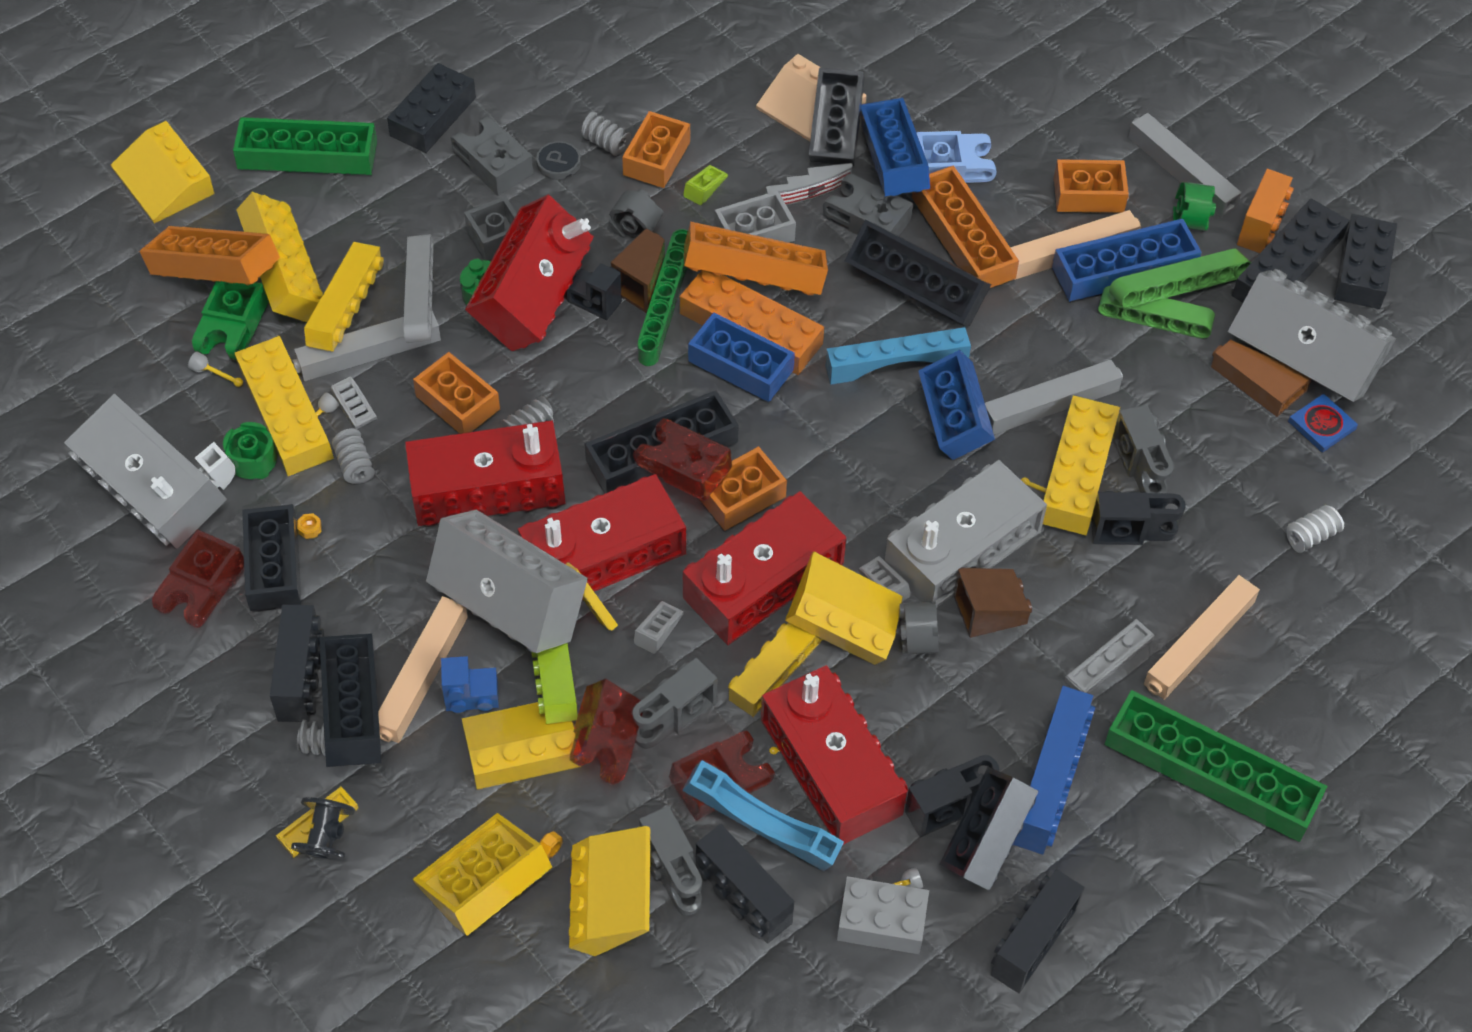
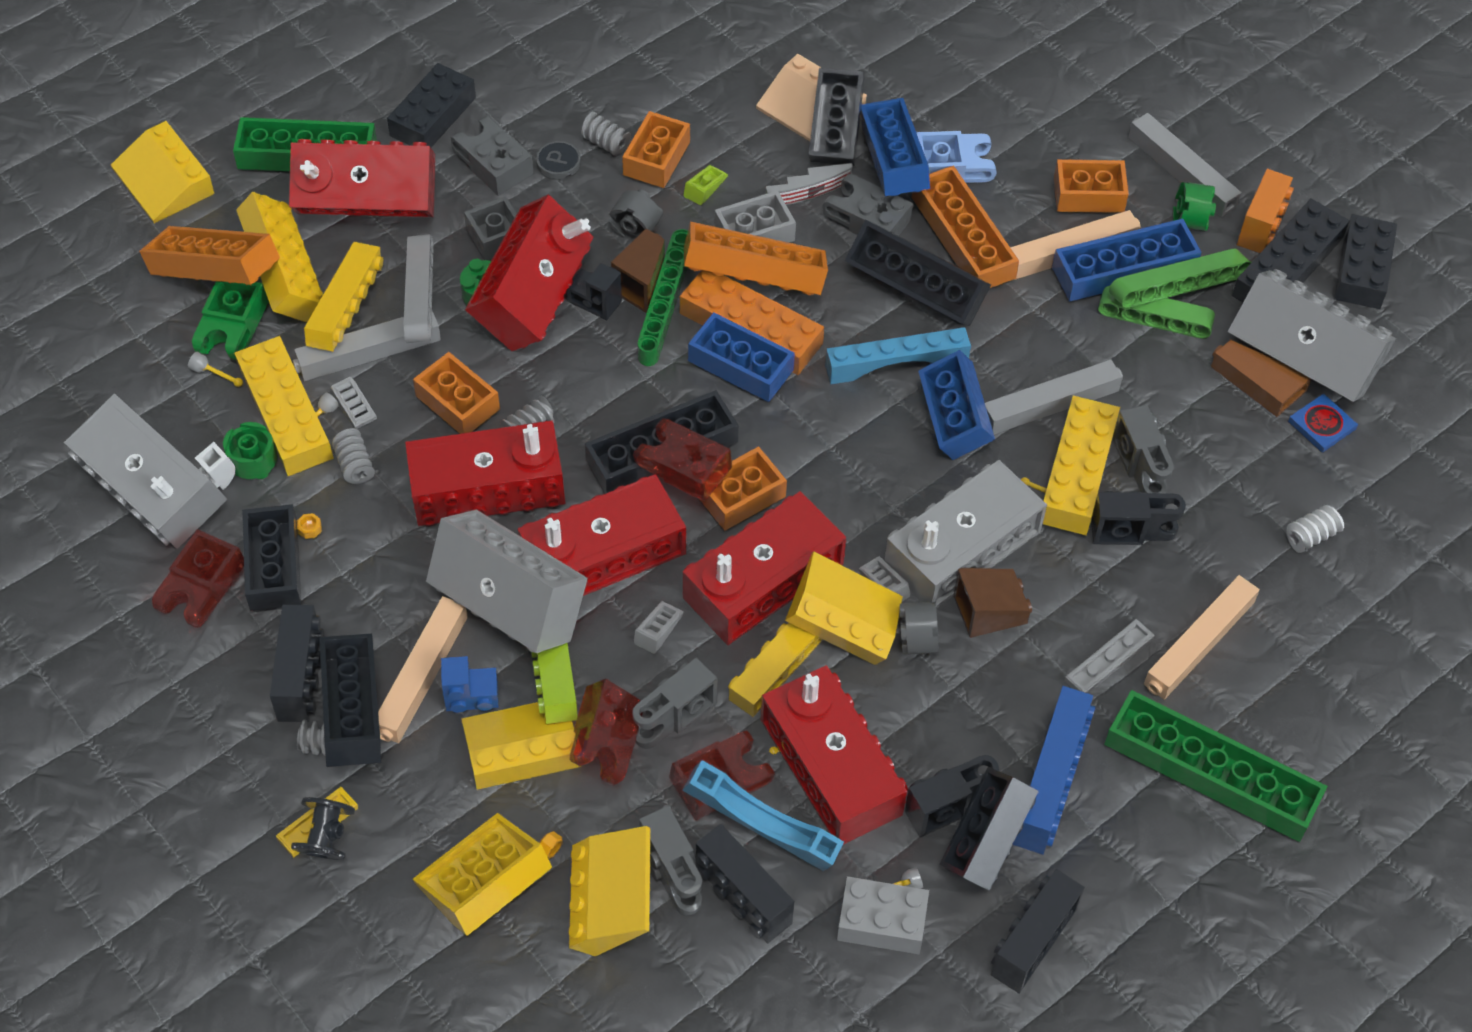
(329, 174): none -> red piece
(597, 606): yellow tile -> none

